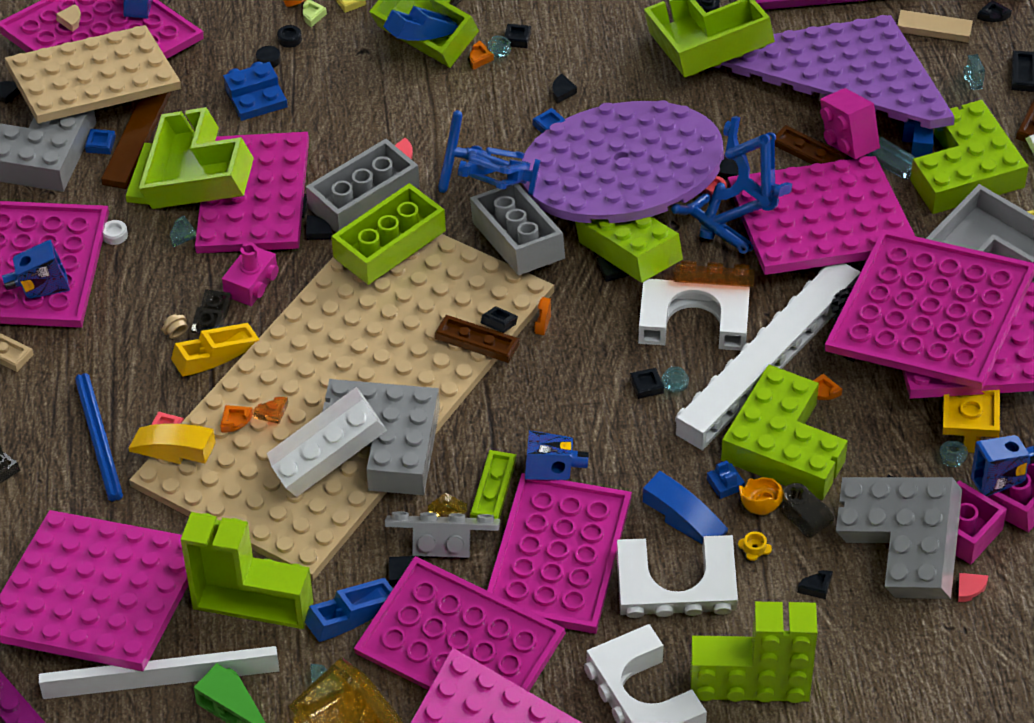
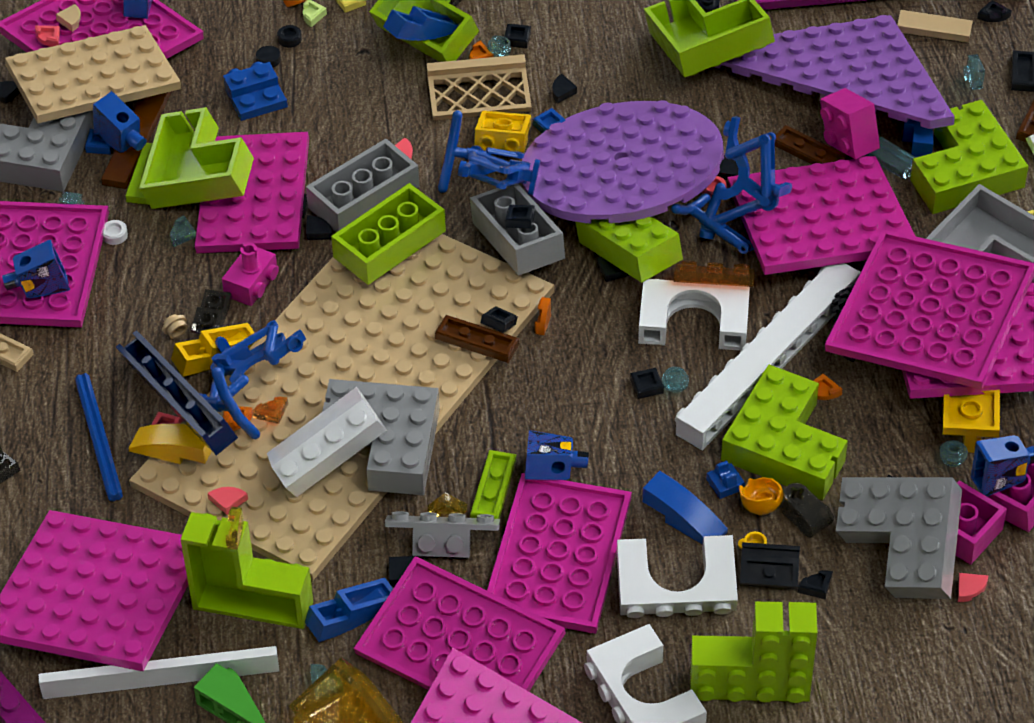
(48, 35): none -> coral tile
(71, 198): none -> clear light blue plate
(117, 124): none -> blue torso
(178, 394): none -> dark blue tile
(227, 497): none -> coral tile
(237, 525): none -> clear yellow tile
(238, 359): none -> blue piece
(477, 72): none -> tan fence
(502, 131): none -> yellow plate
(520, 216): none -> black tile
(769, 565): none -> black plate

